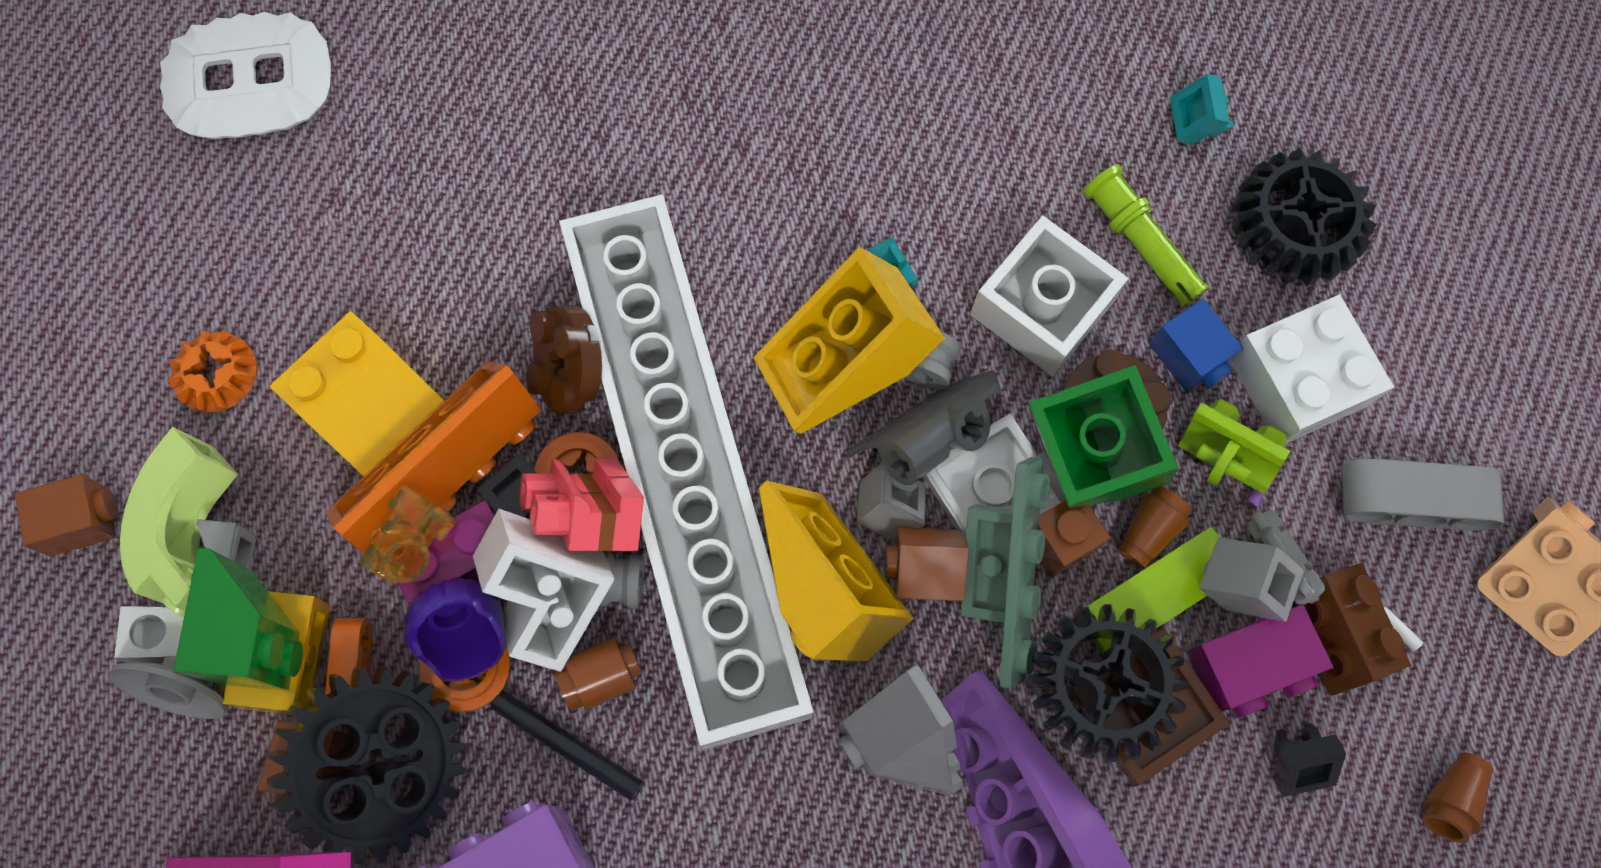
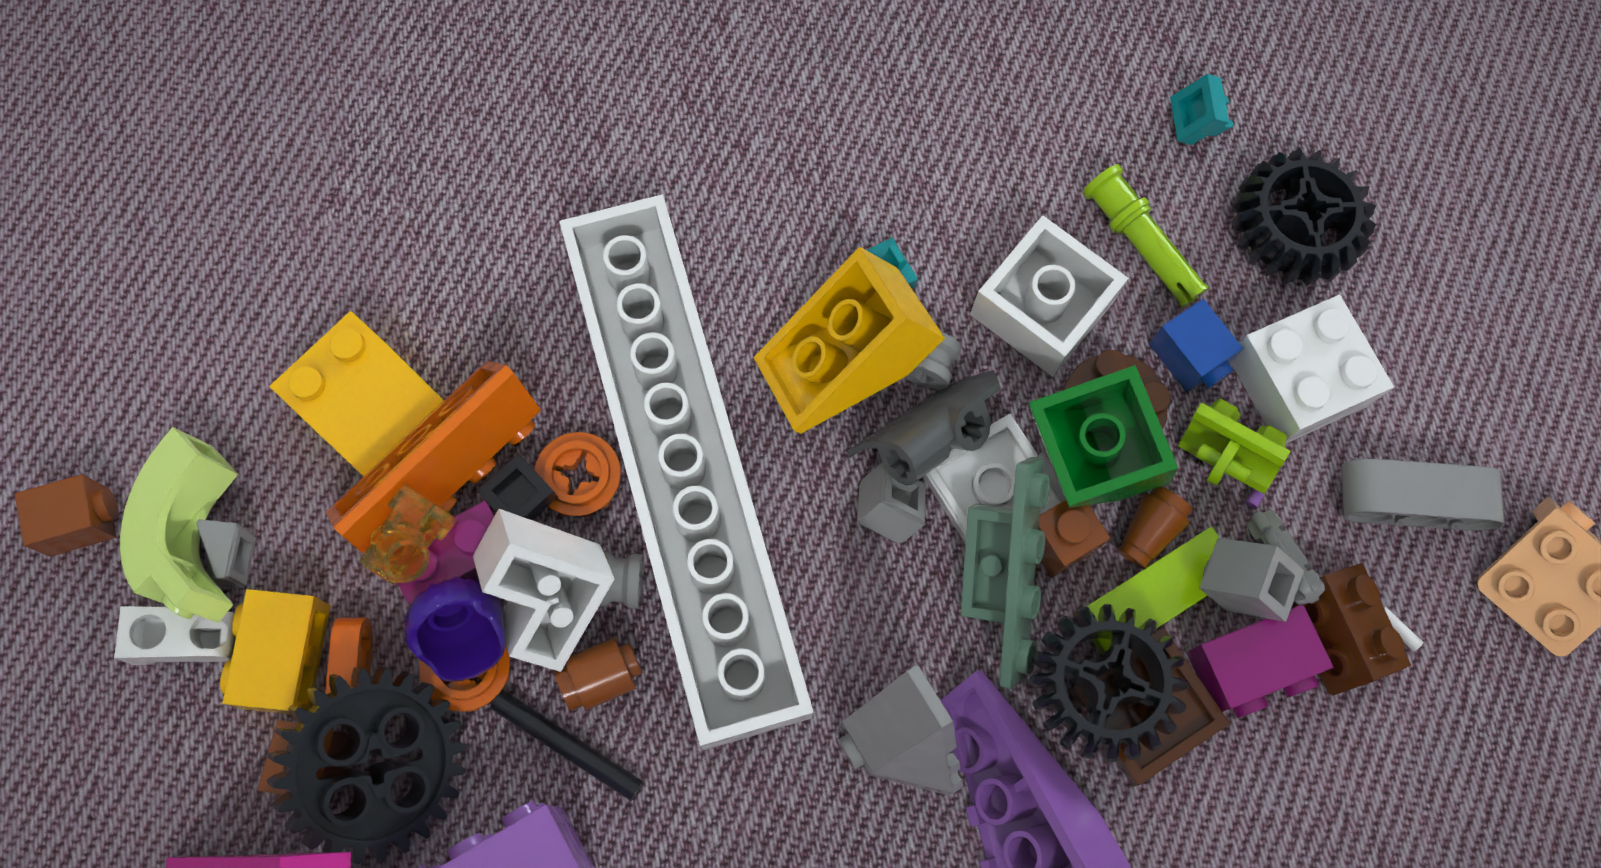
(168, 689): light grey dish -> none
(231, 381): orange gear -> none
(235, 629): green slope -> none
(245, 106): white piece -> none
(564, 361): reddish brown plate -> none
(585, 509): coral hips -> none
(826, 579): yellow slope -> none
(928, 563): dark orange brick -> none
(1308, 763): black tile -> none
(1459, 799): dark orange cone -> none

